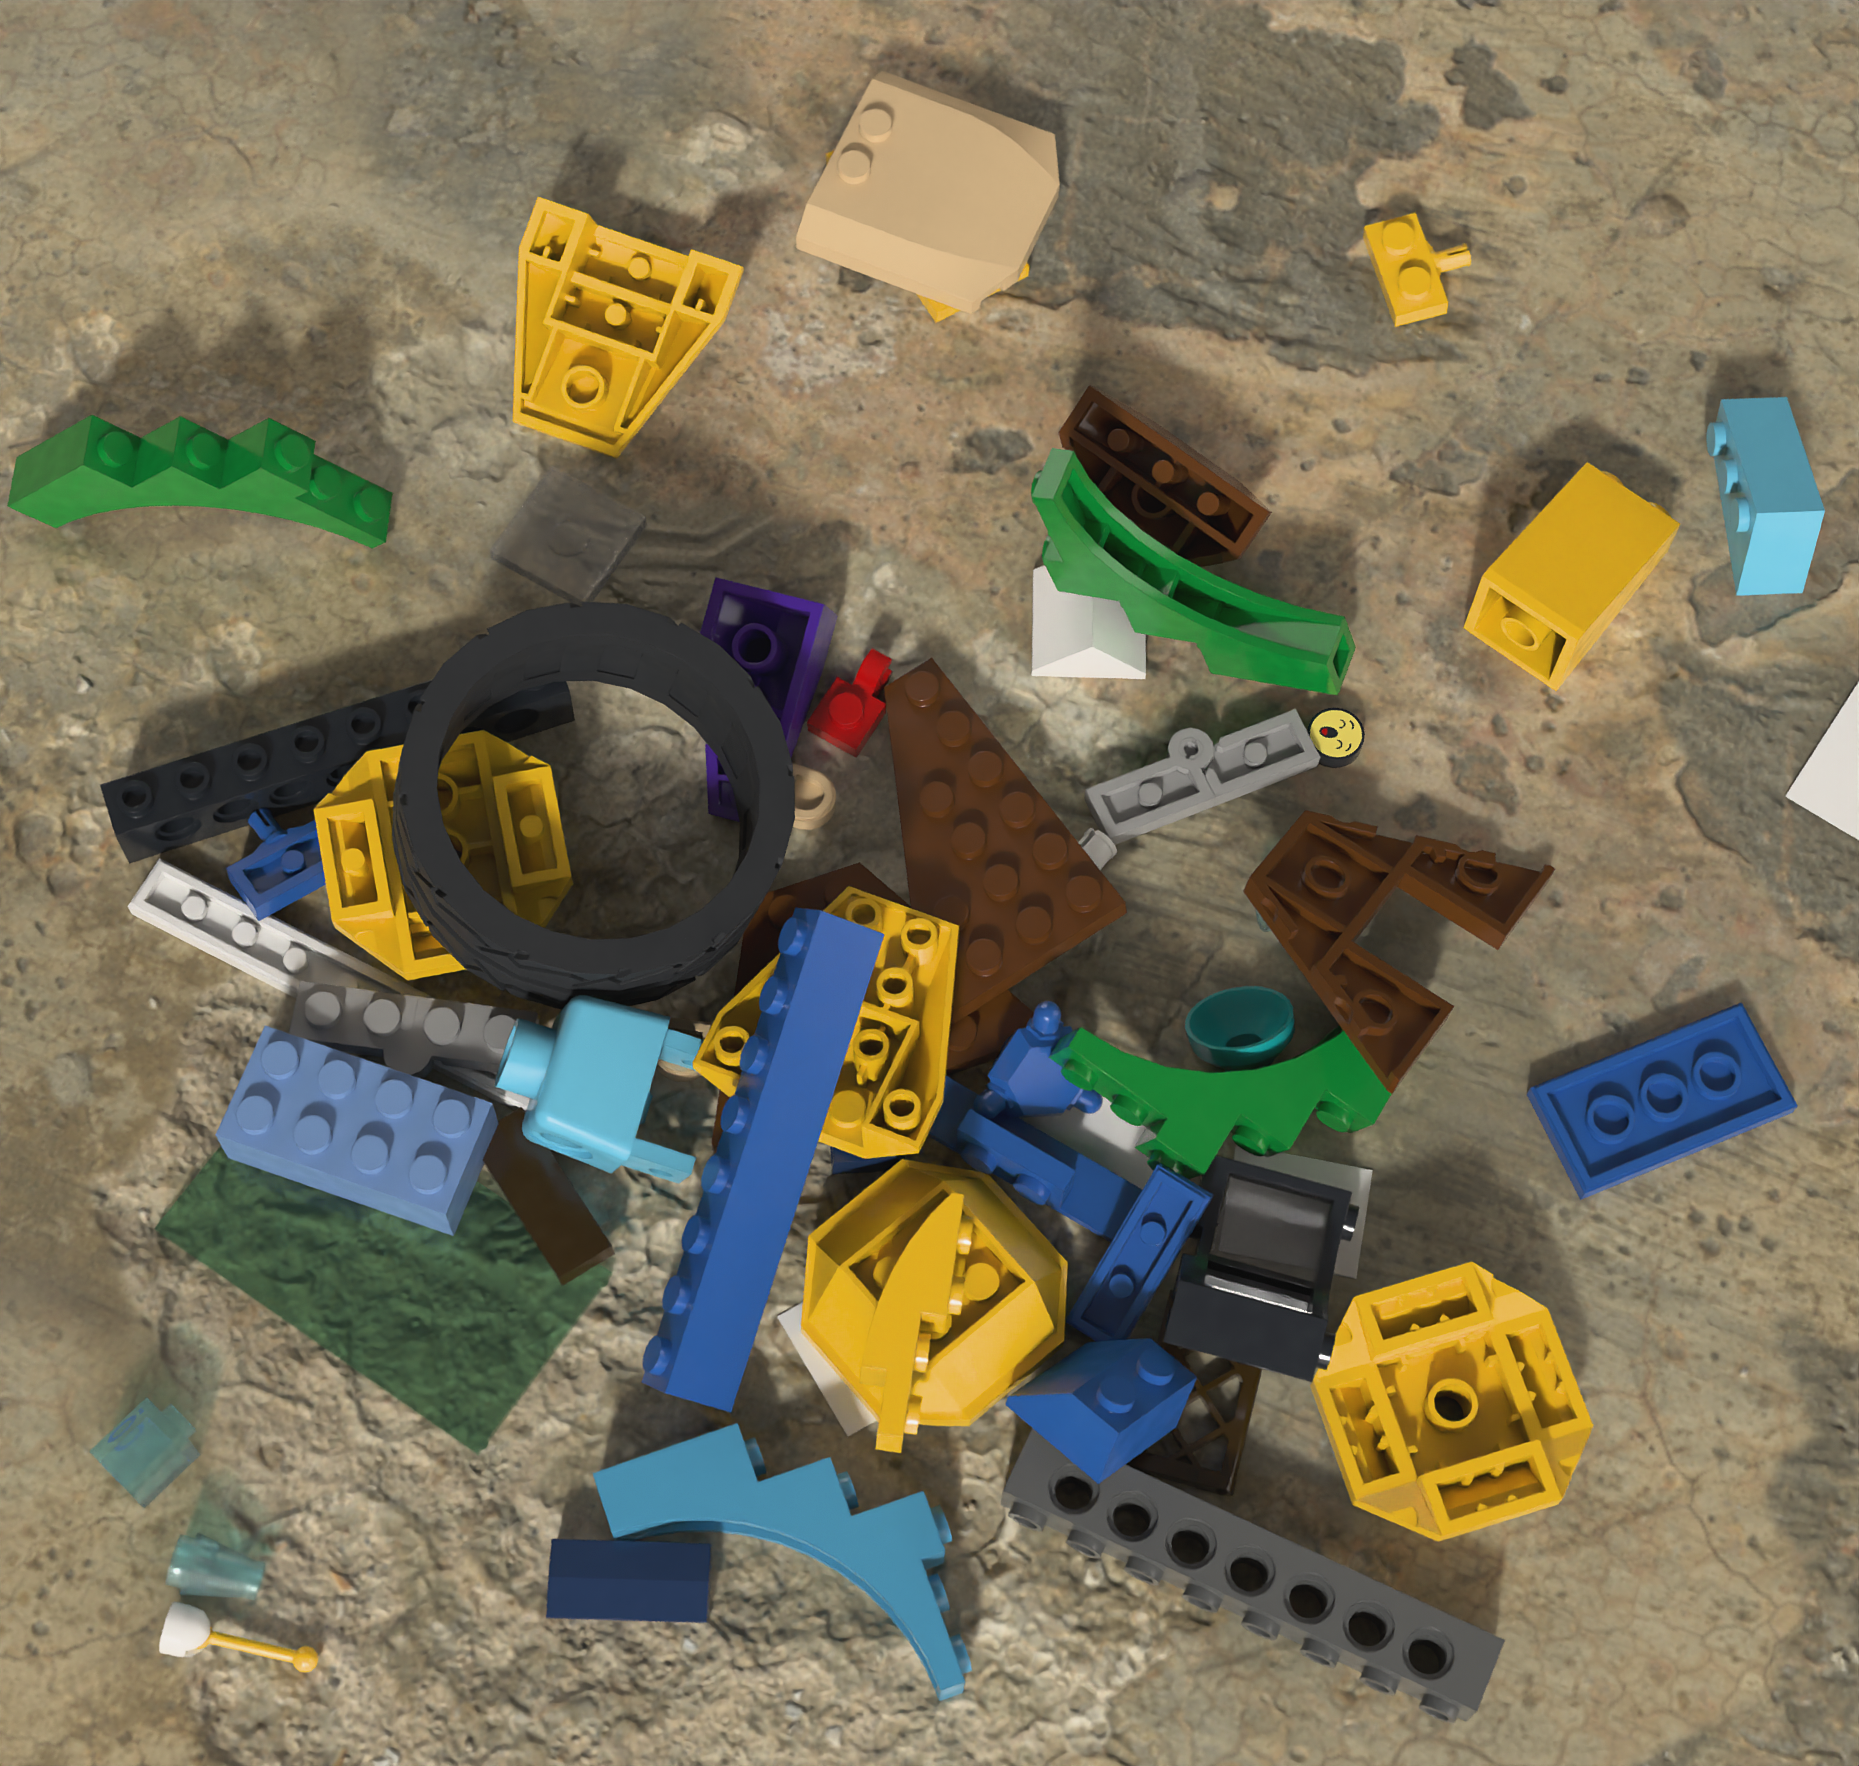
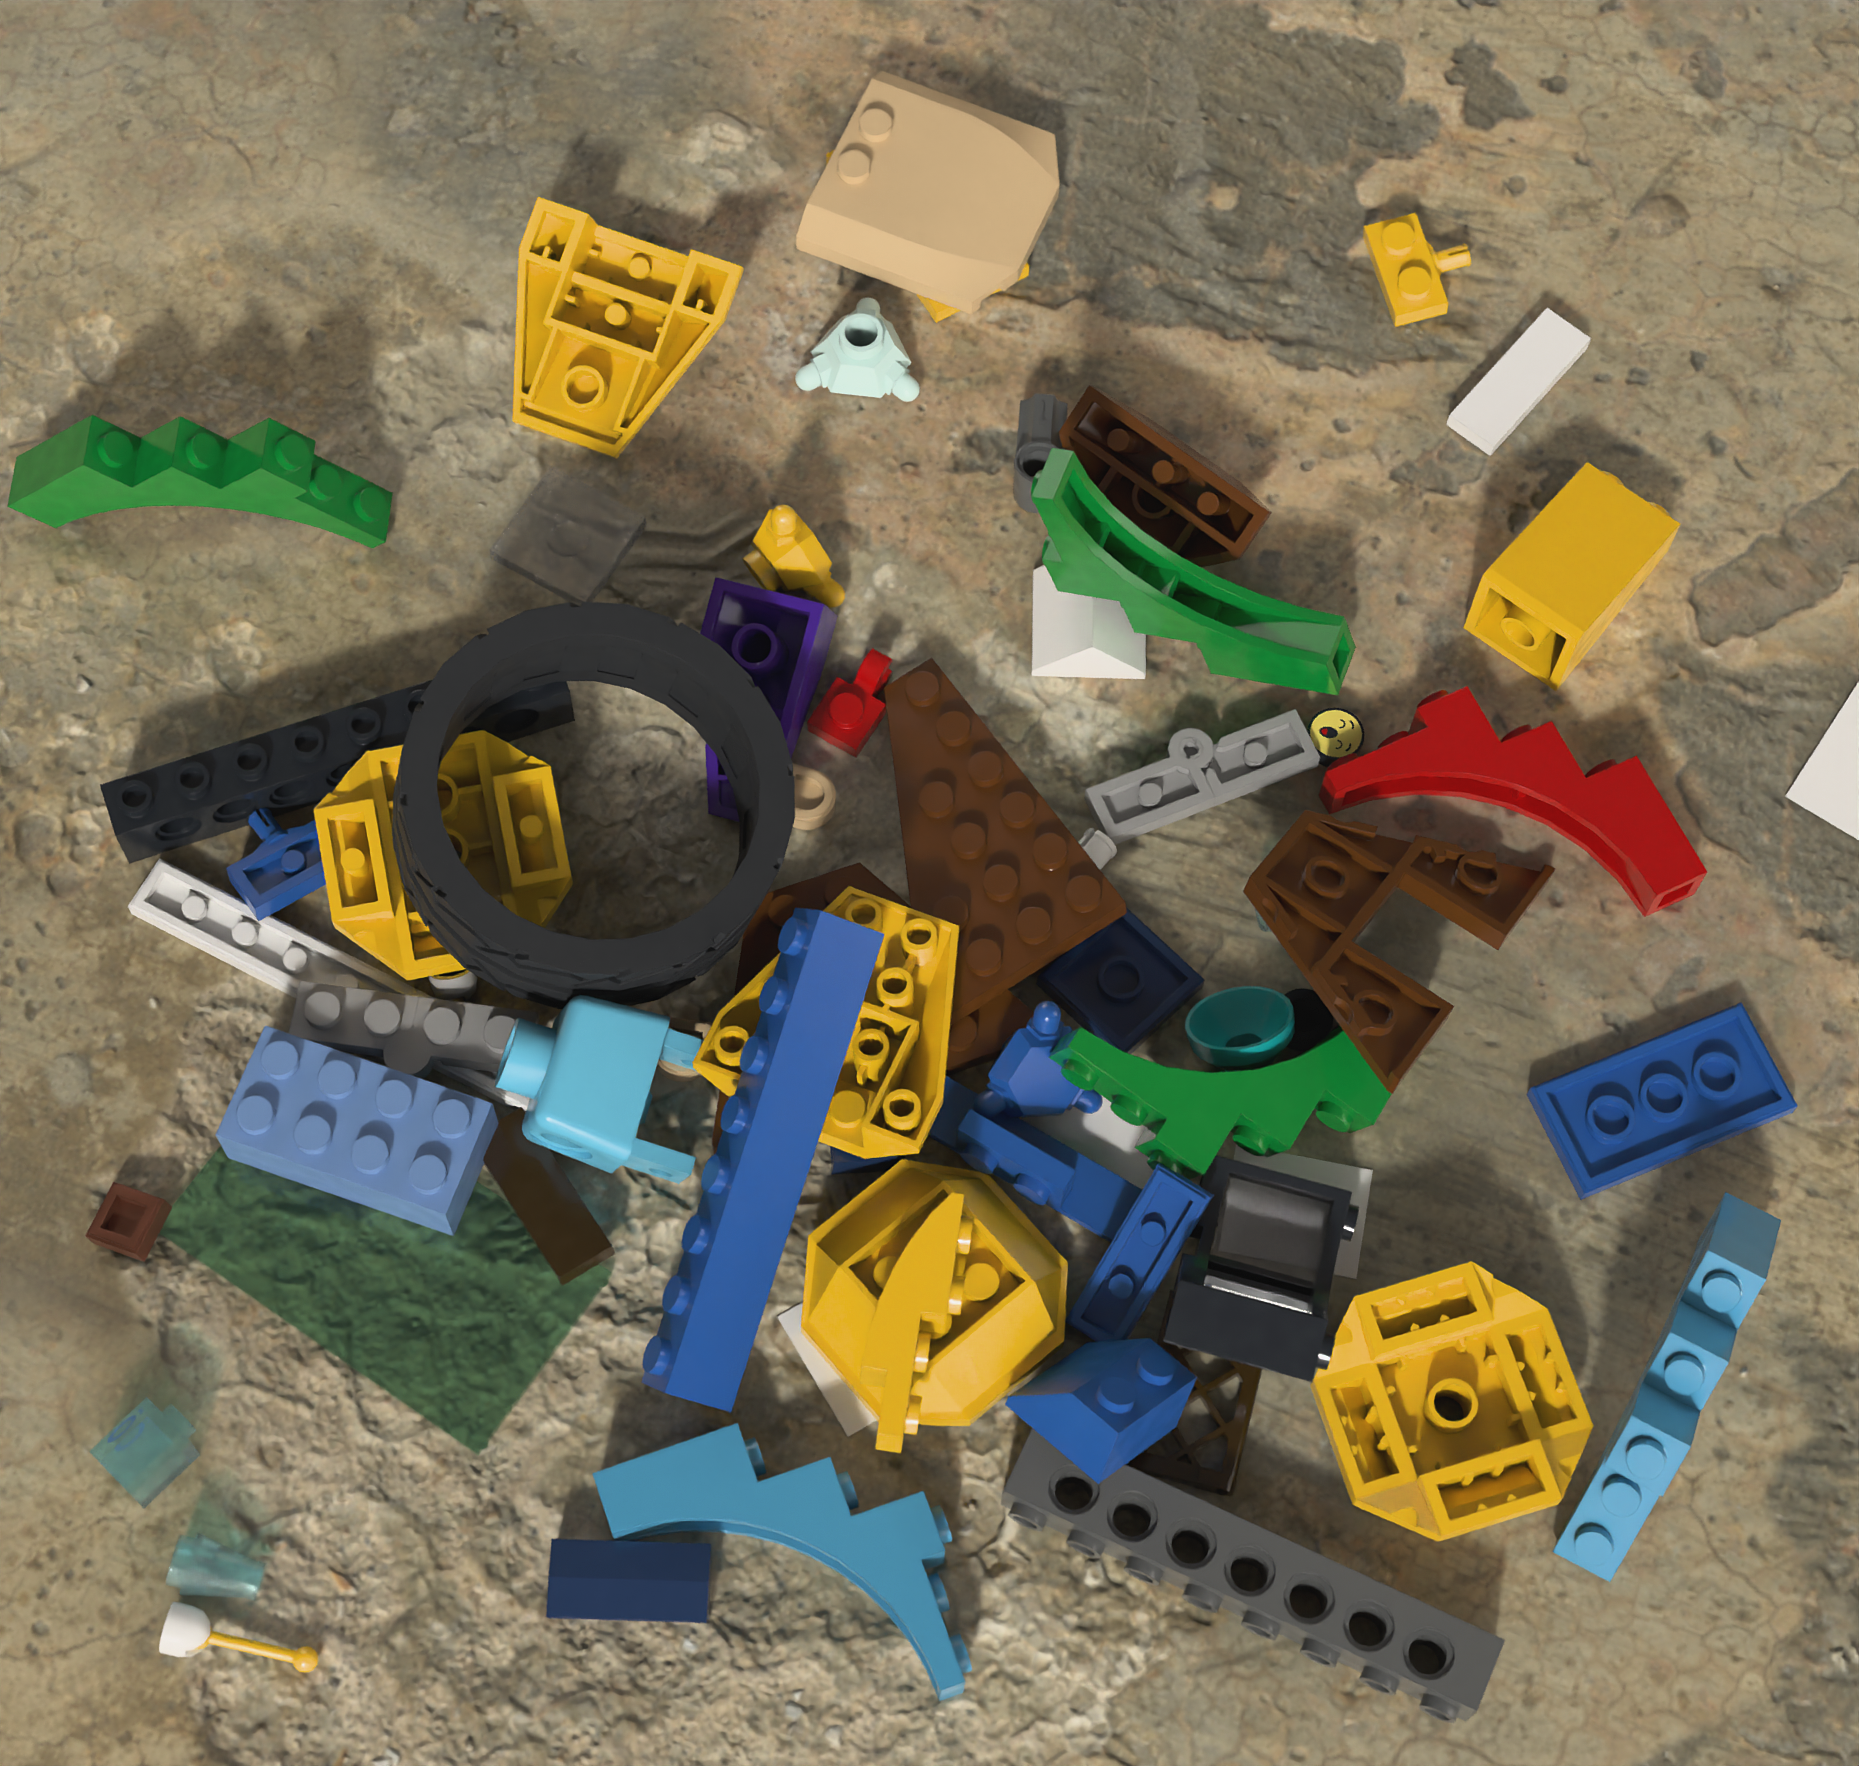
(128, 1221): none -> copper tile
(454, 985): none -> light grey hinge
(792, 558): none -> yellow rock
(860, 358): none -> light aqua rock
(1037, 434): none -> dark grey piece
(1121, 983): none -> dark blue tile
(1312, 1019): none -> black tile
(1518, 381): none -> white tile
(1607, 812): none -> red arch
(1675, 1385): none -> dark azure arch
(1765, 495): medium azure wedge -> none

